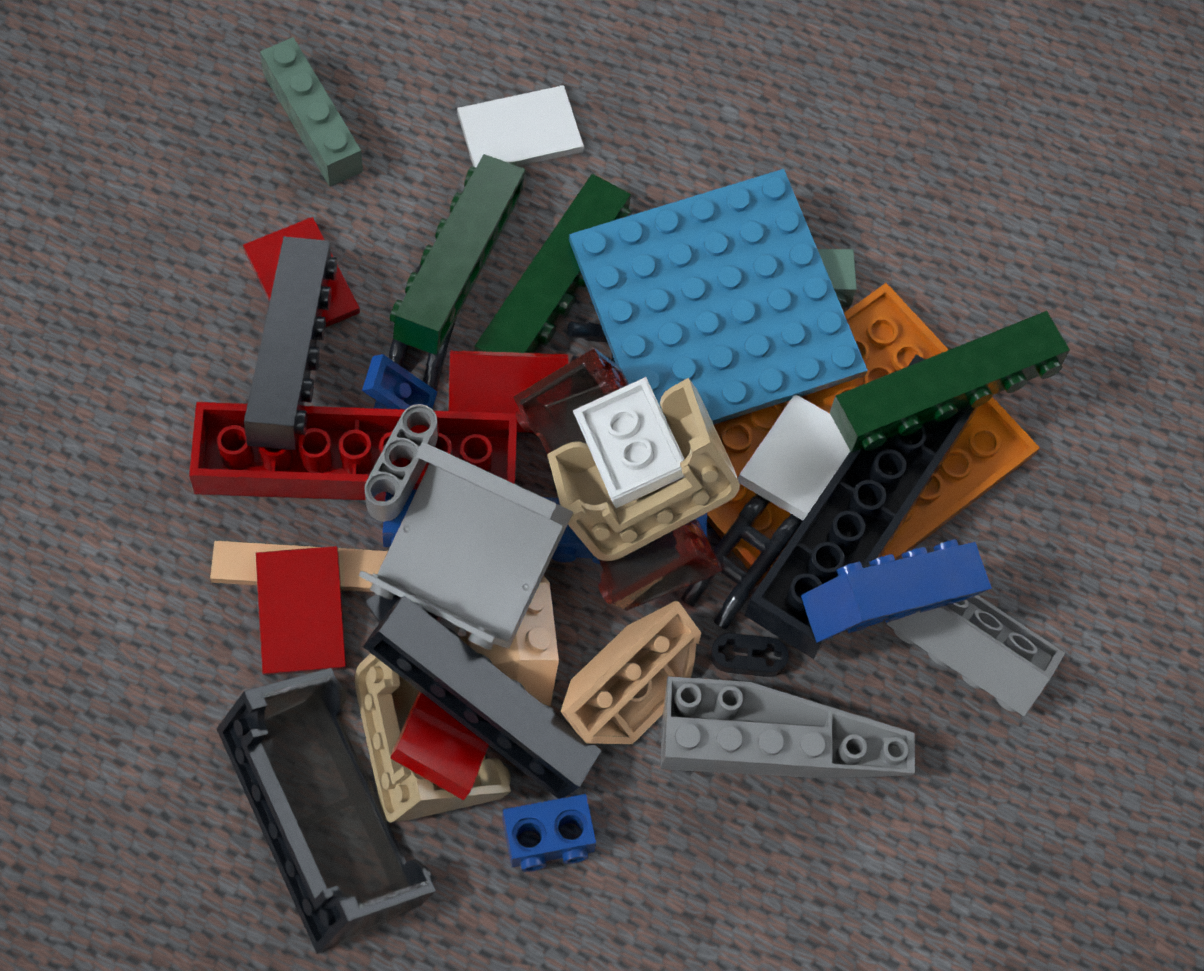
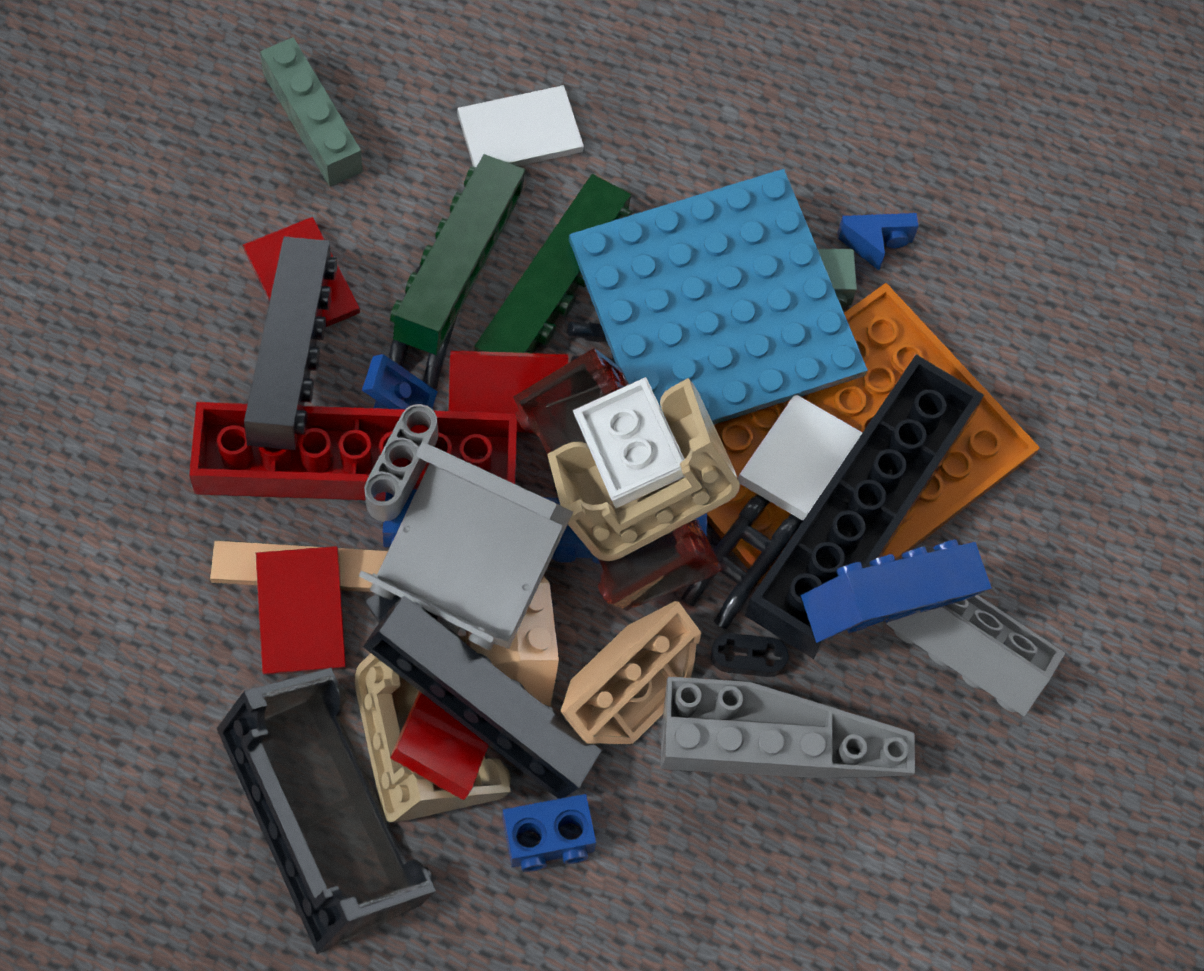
(870, 232): none -> blue slope
(949, 382): dark green brick -> none

